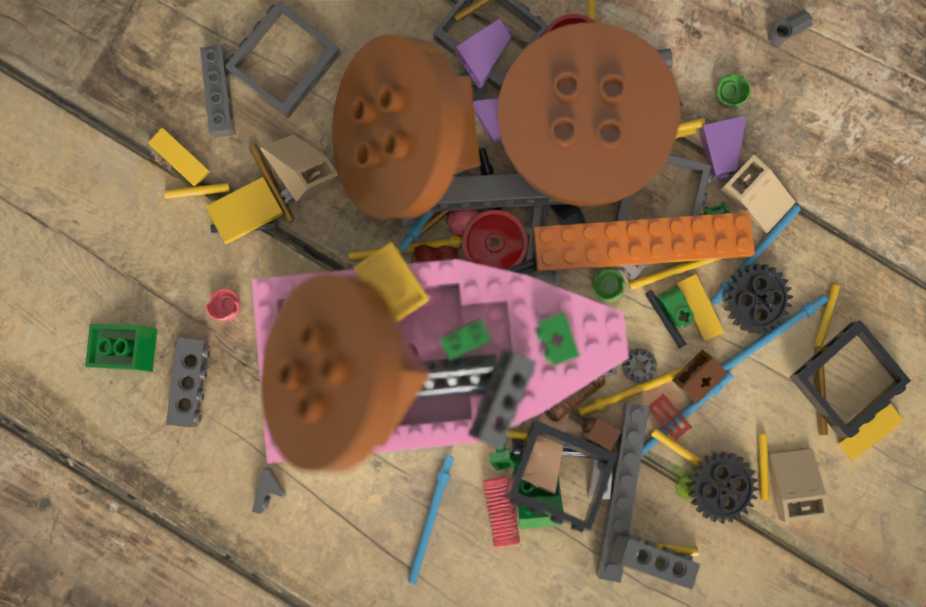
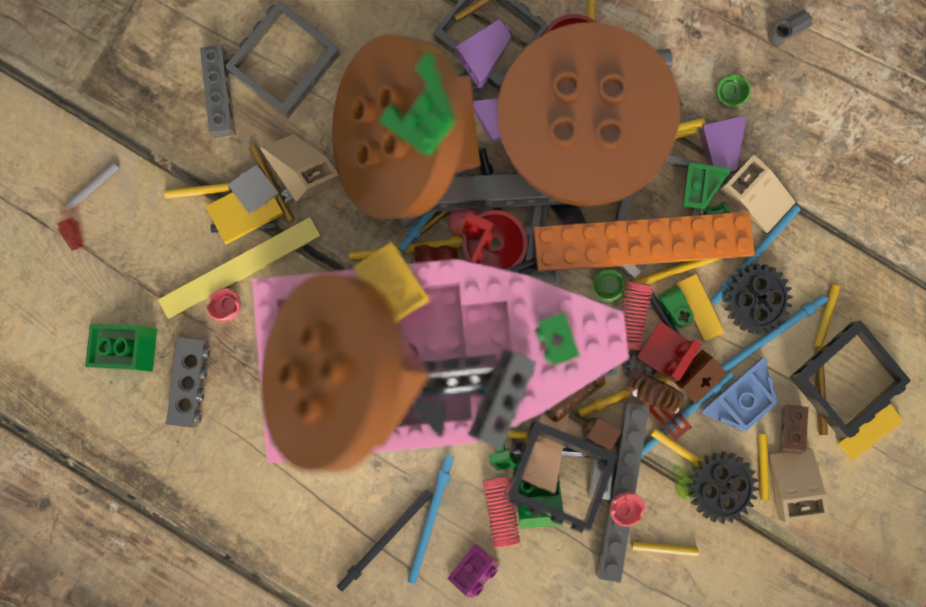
(70, 233): none -> clear red cone
(94, 184): none -> light grey bar
(178, 157): yellow tile -> none
(239, 268): none -> light yellow tile
(253, 189): none -> light grey piece
(268, 484): dark grey slope -> none
(355, 571): none -> black bar
(429, 116): none -> green wing
(432, 413): none -> black slope
(465, 338): green brick -> none
(473, 572): none -> magenta bracket
(478, 229): none -> red bracket
(625, 554): dark grey brick -> none
(627, 509): none -> coral hair
(635, 344): none -> coral piece
(654, 392): none -> reddish brown gear
(668, 352): none -> red bracket
(702, 183): none -> green wing
(745, 398): none -> medium blue wing
(793, 429): none -> reddish brown brick

